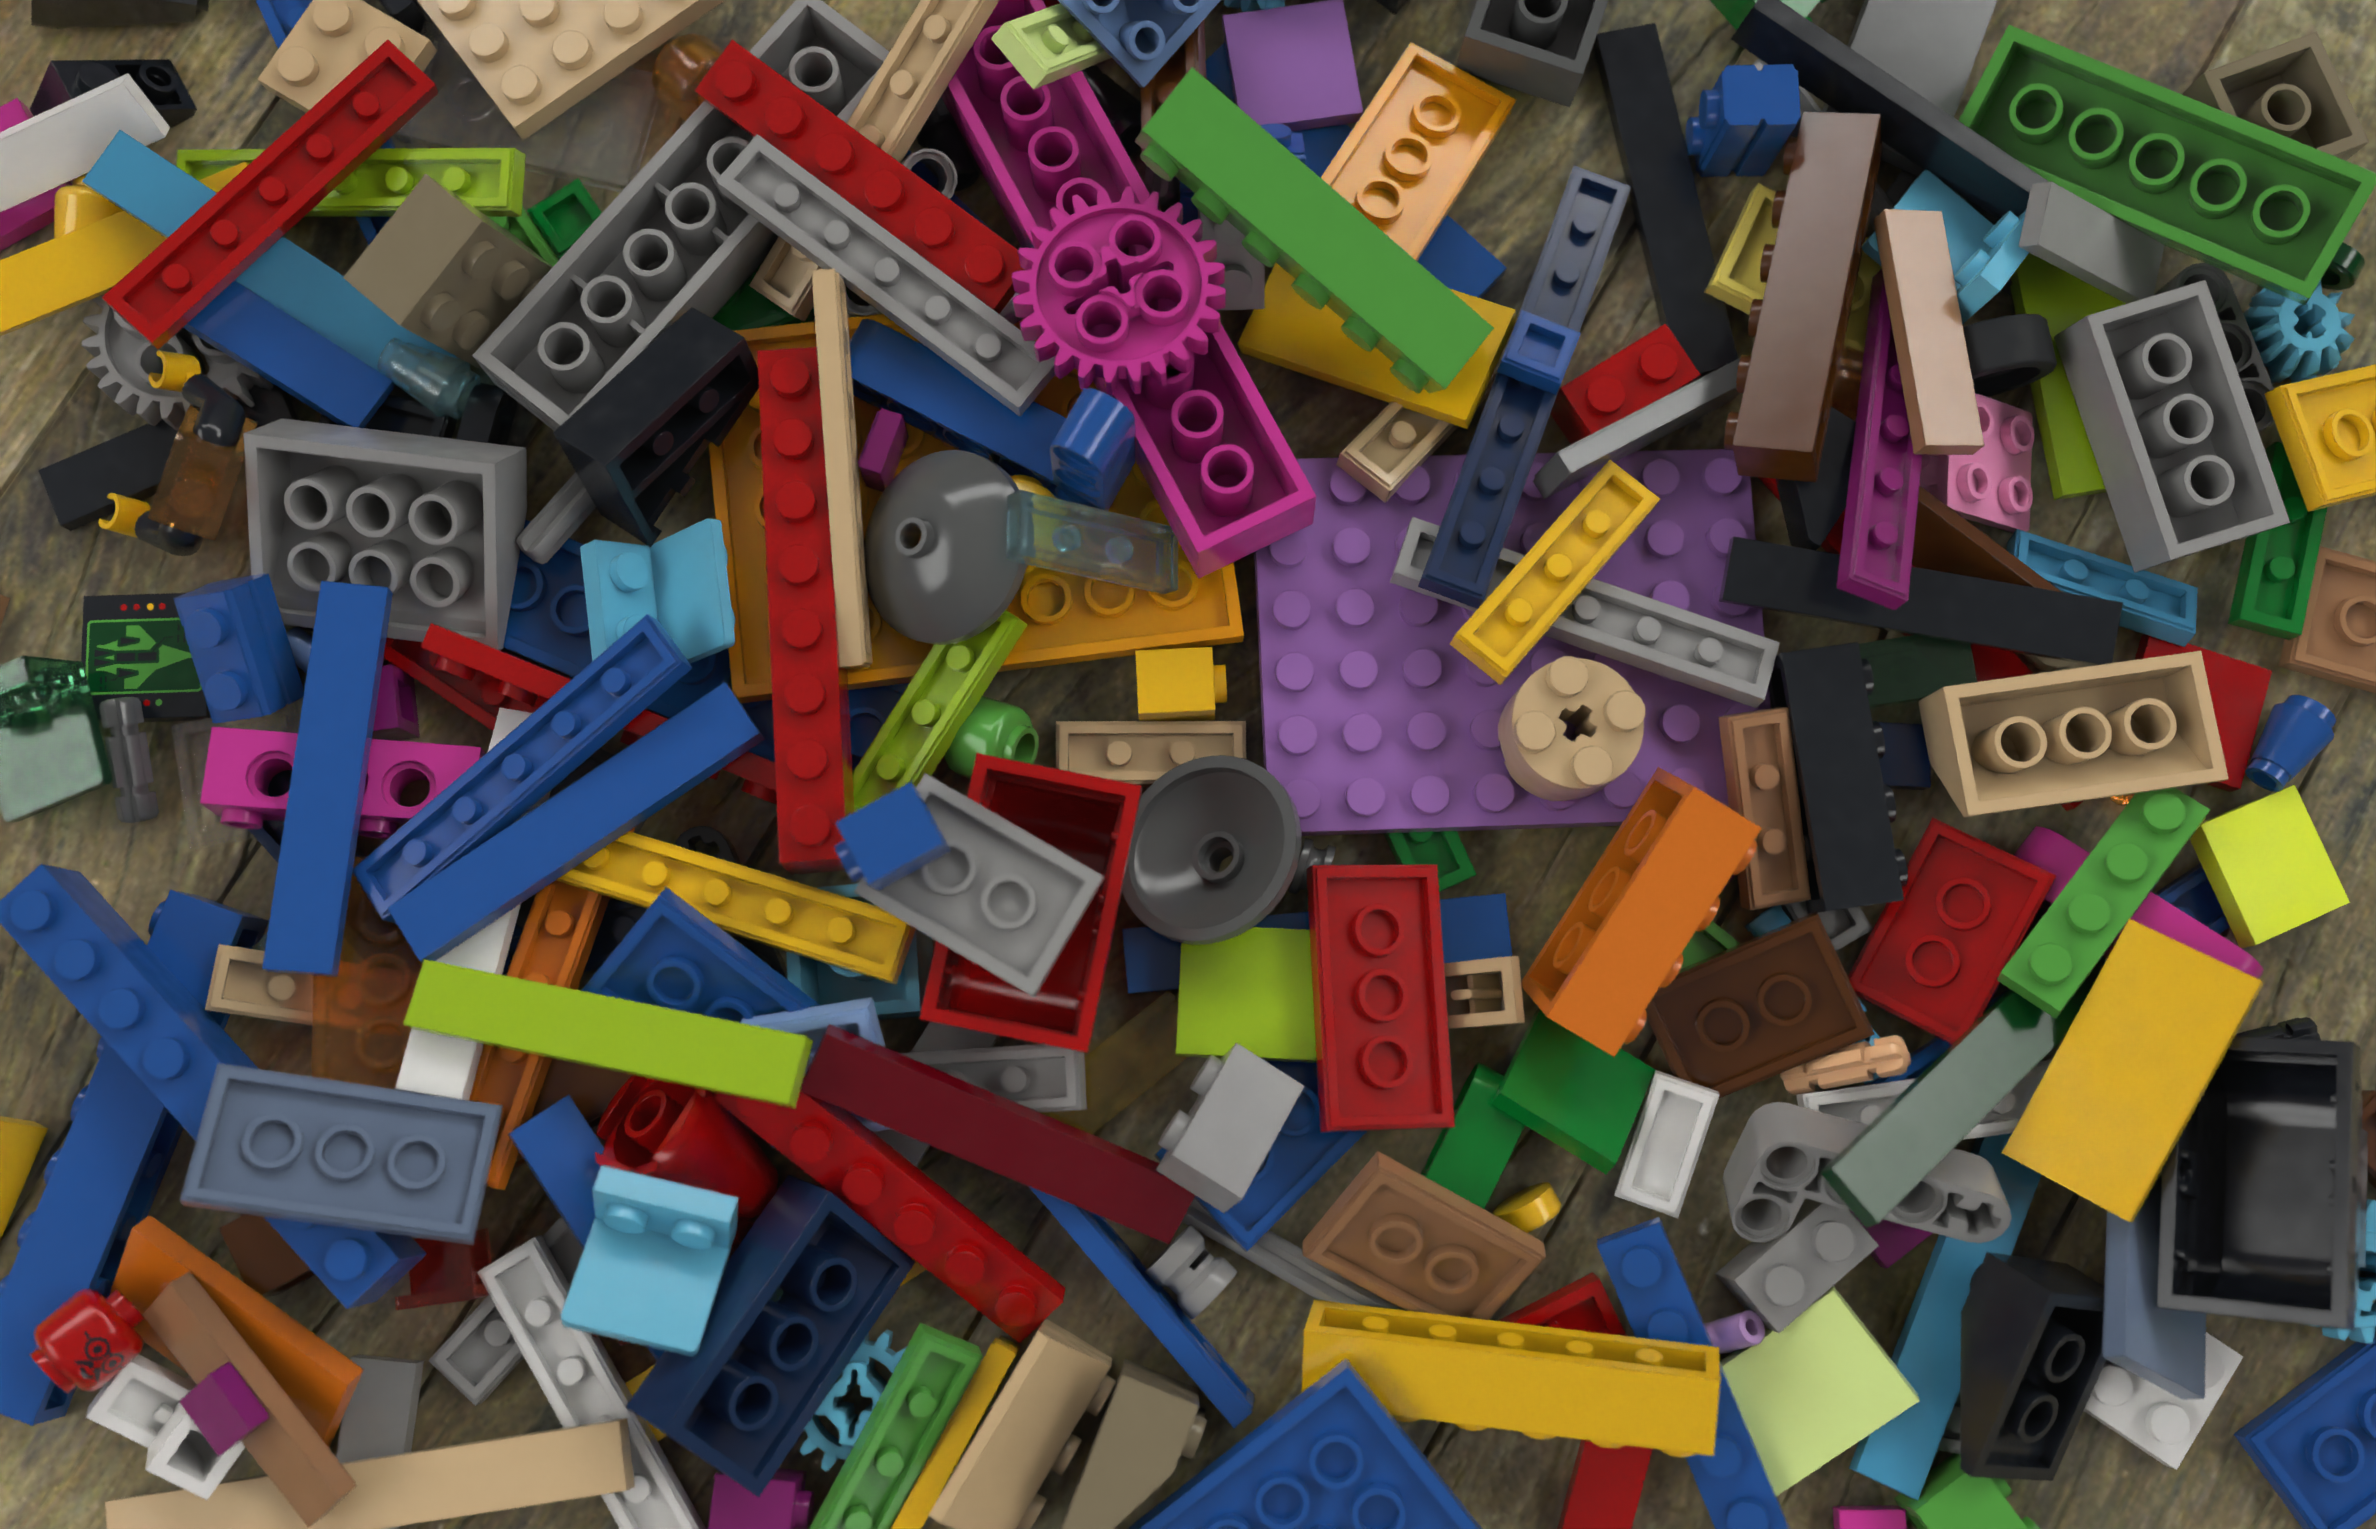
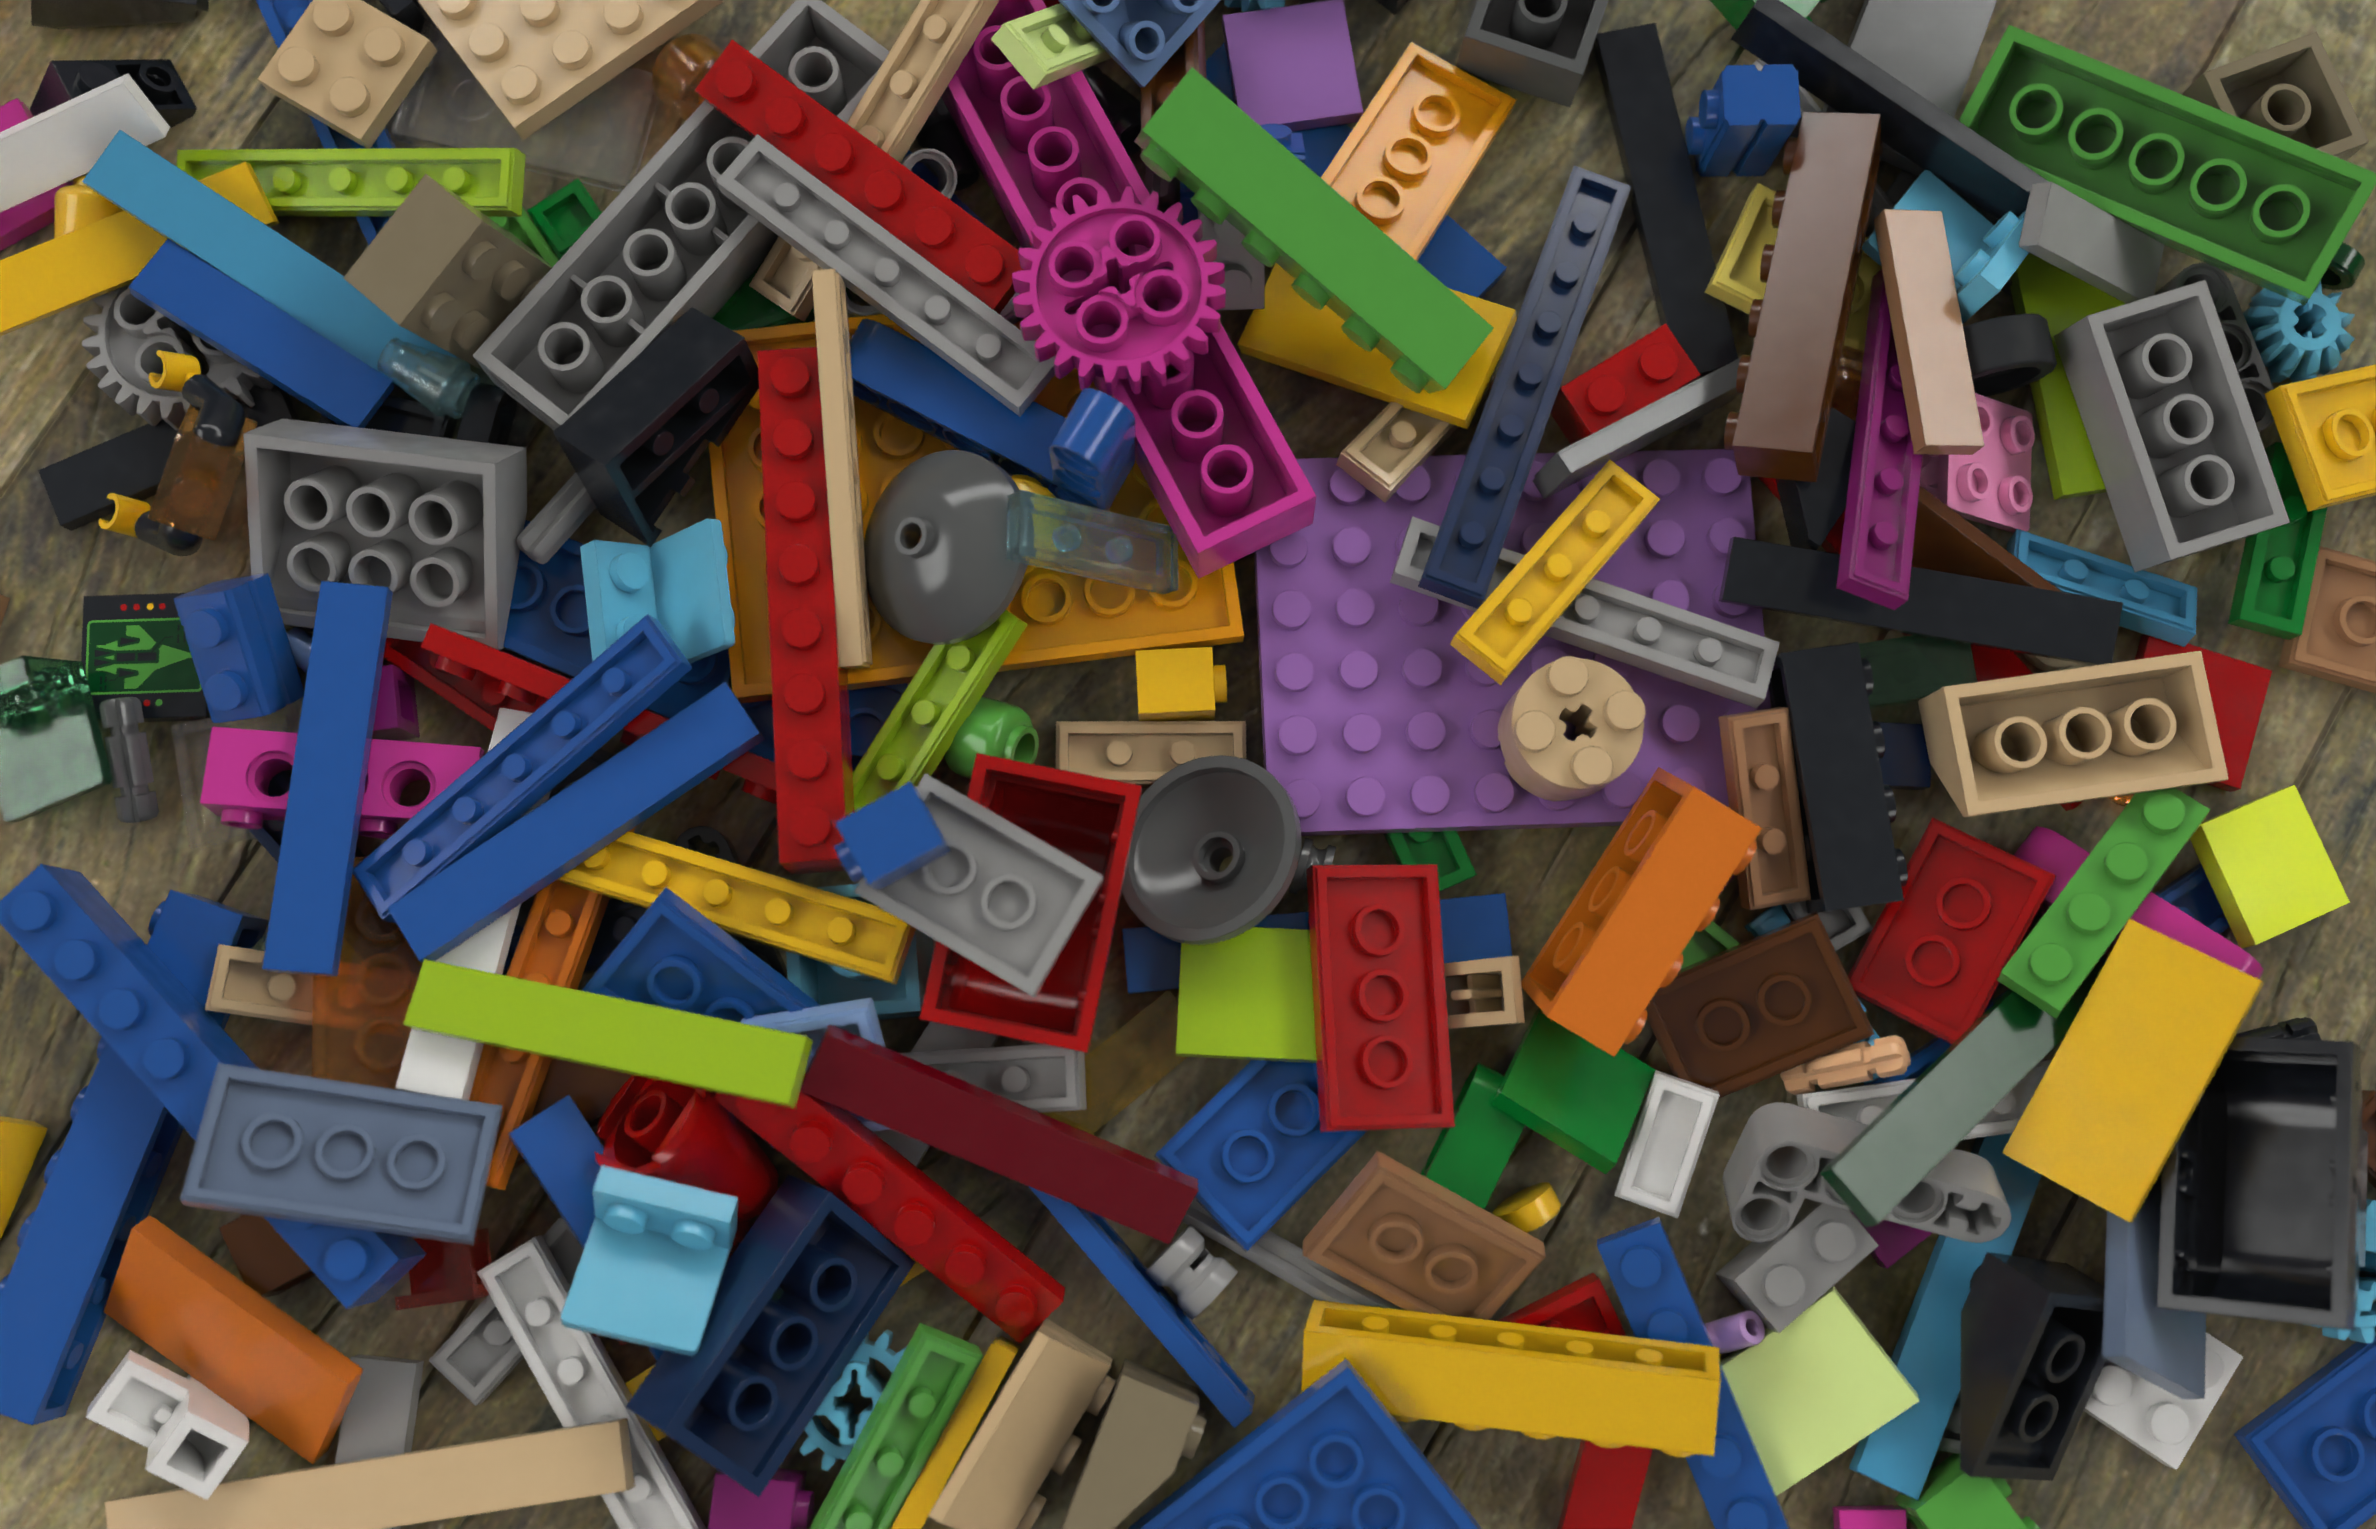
(88, 1340): red head -> none
(224, 1408): magenta tile -> none
(271, 195): red plate -> none
(285, 1442): medium nougat tile -> none
(883, 449): magenta tile -> none
(1228, 1127): light grey brick -> none
(1538, 352): blue tile -> none
(2289, 741): blue cone -> none

